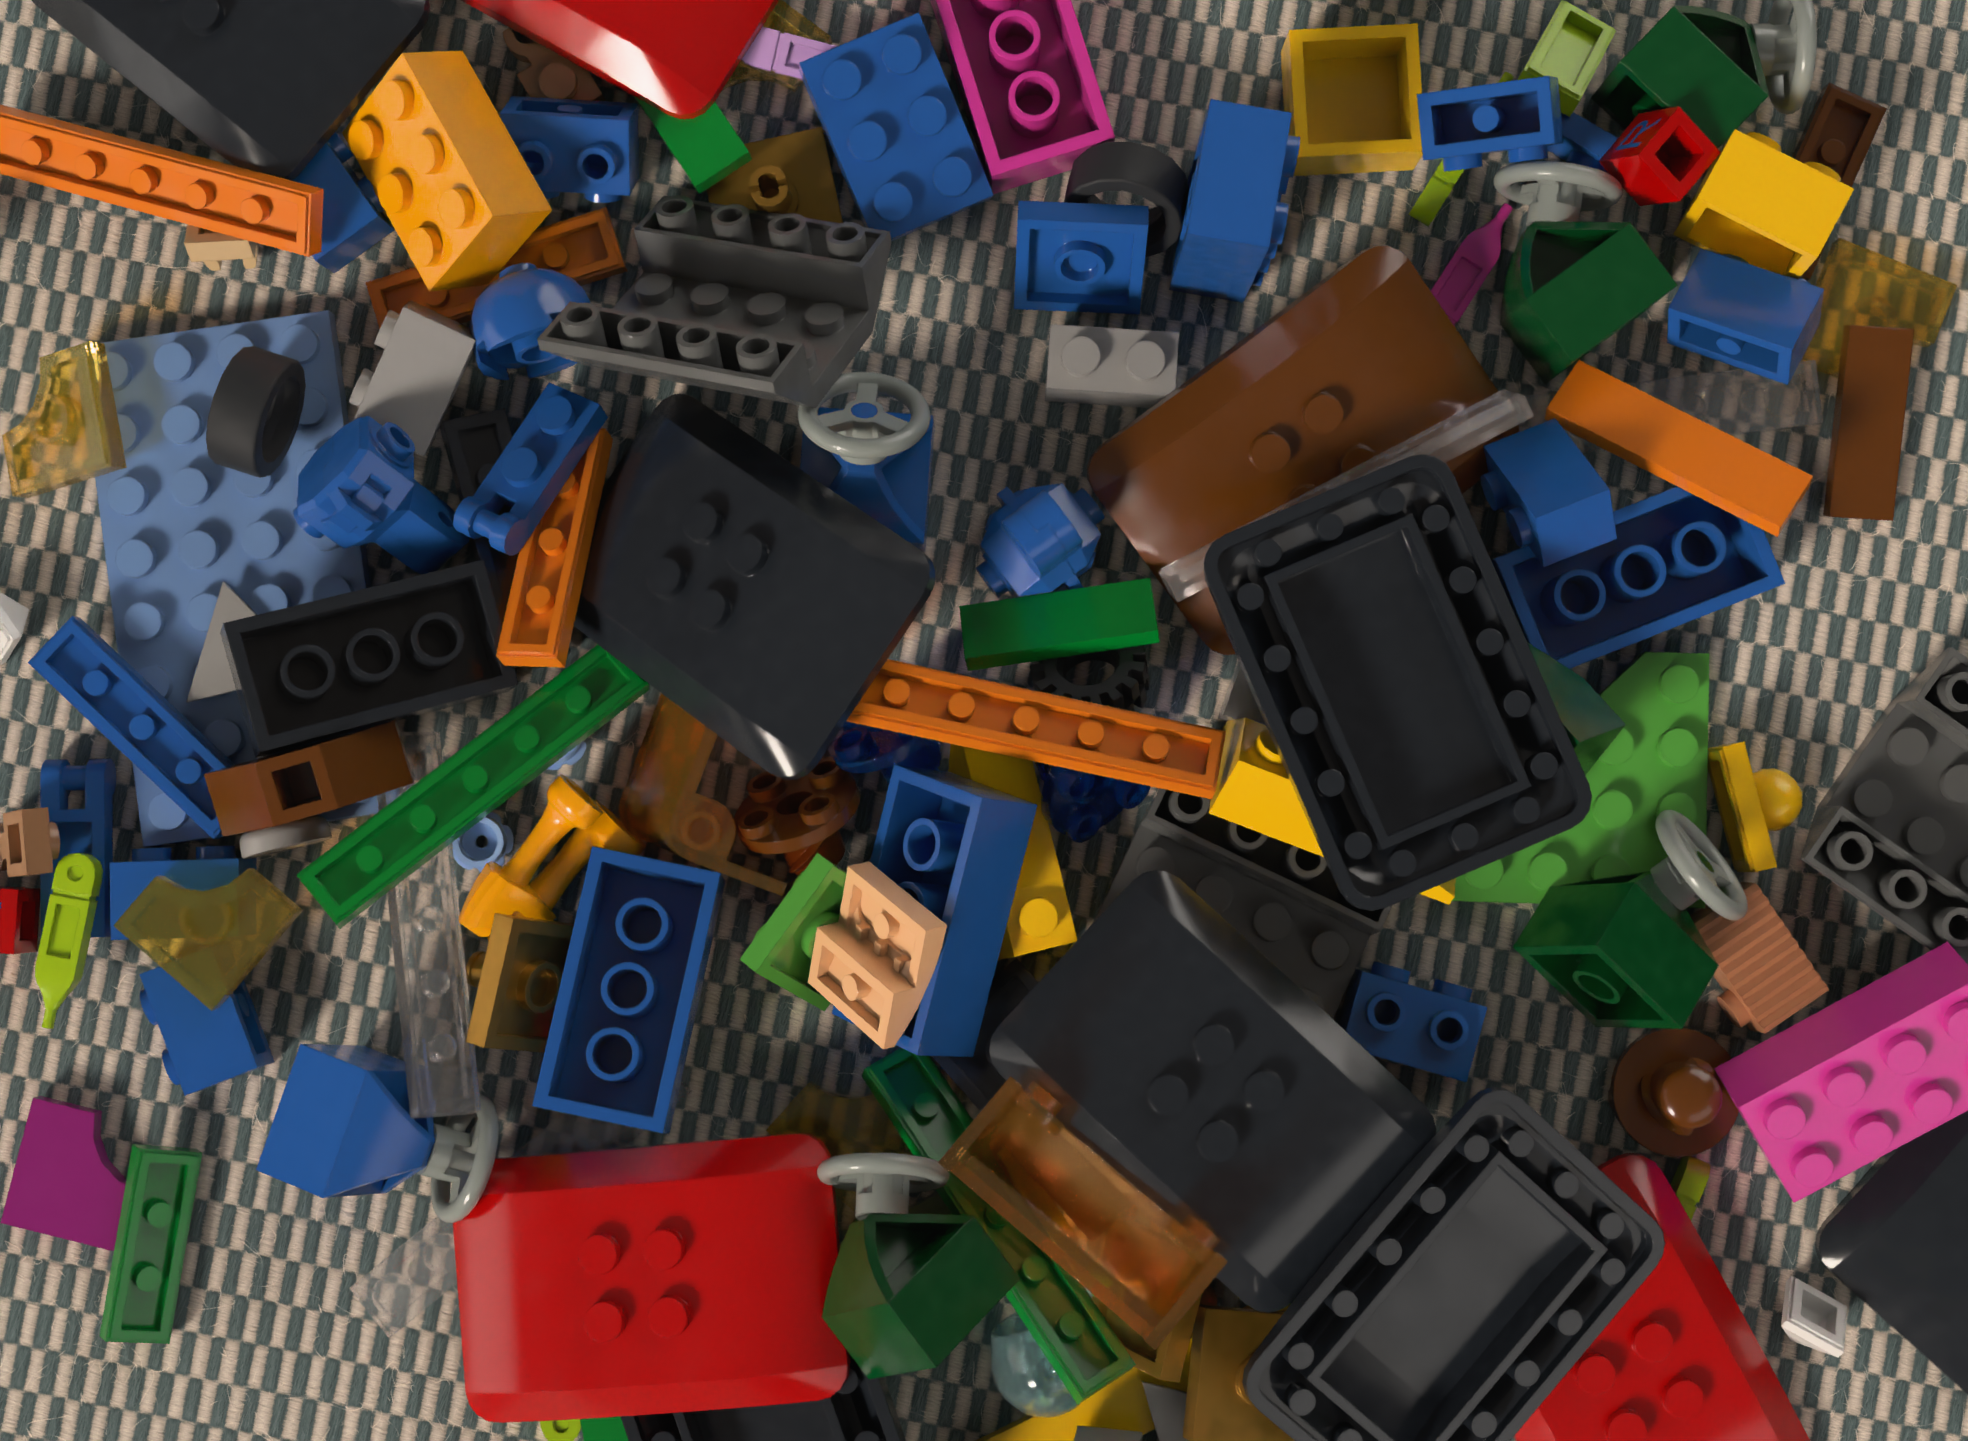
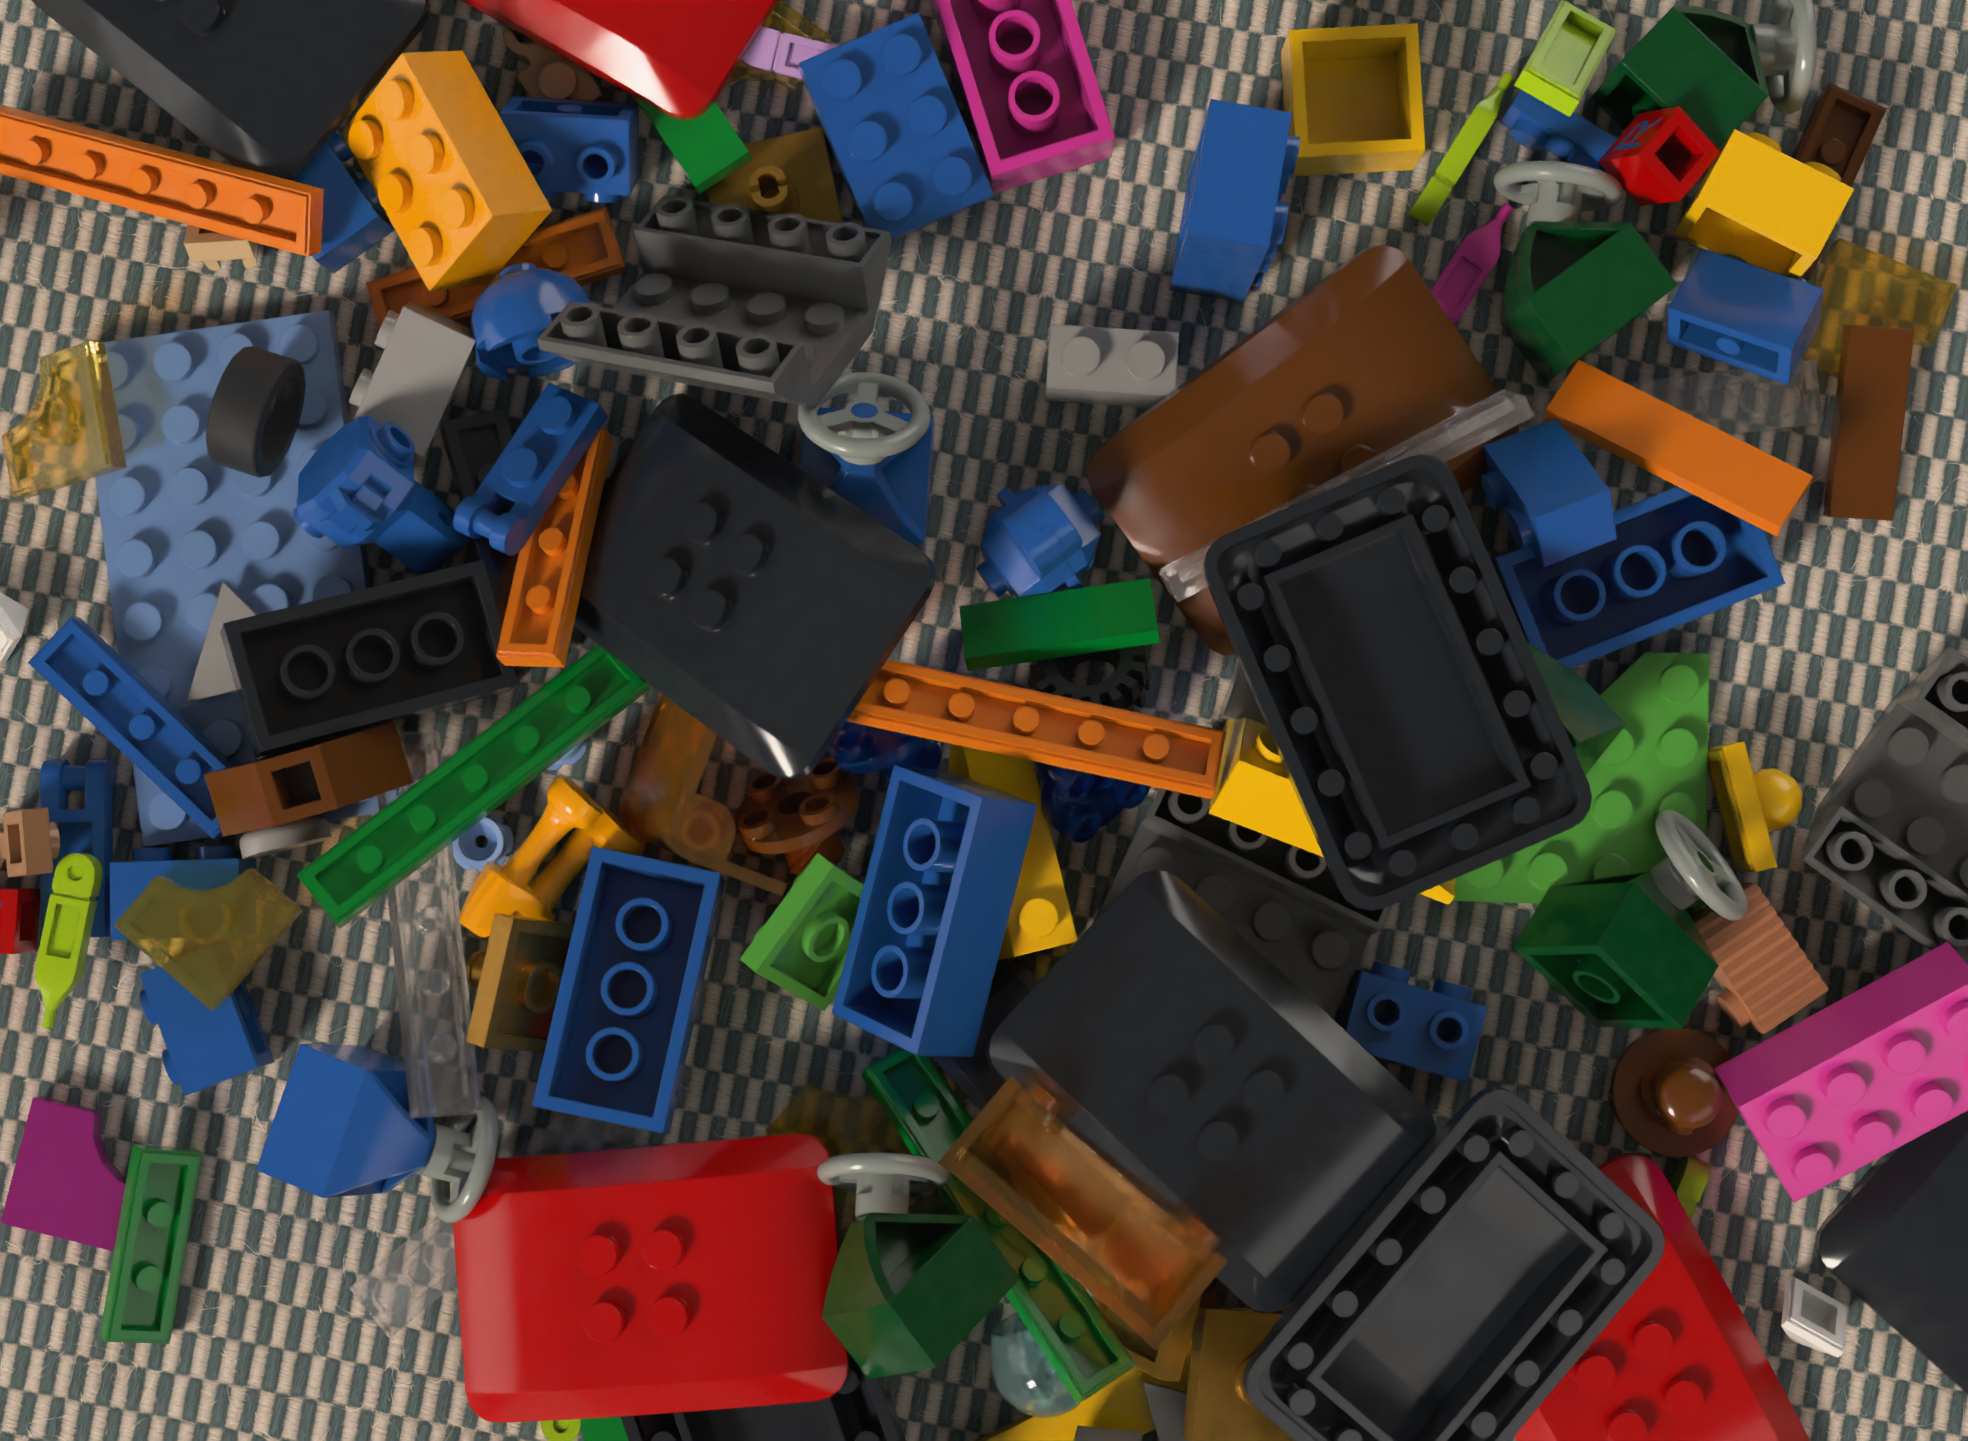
(877, 954): light nougat slope -> none
(1080, 257): blue plate -> none
(1137, 171): black tyre -> none
(1489, 119): blue brick -> none

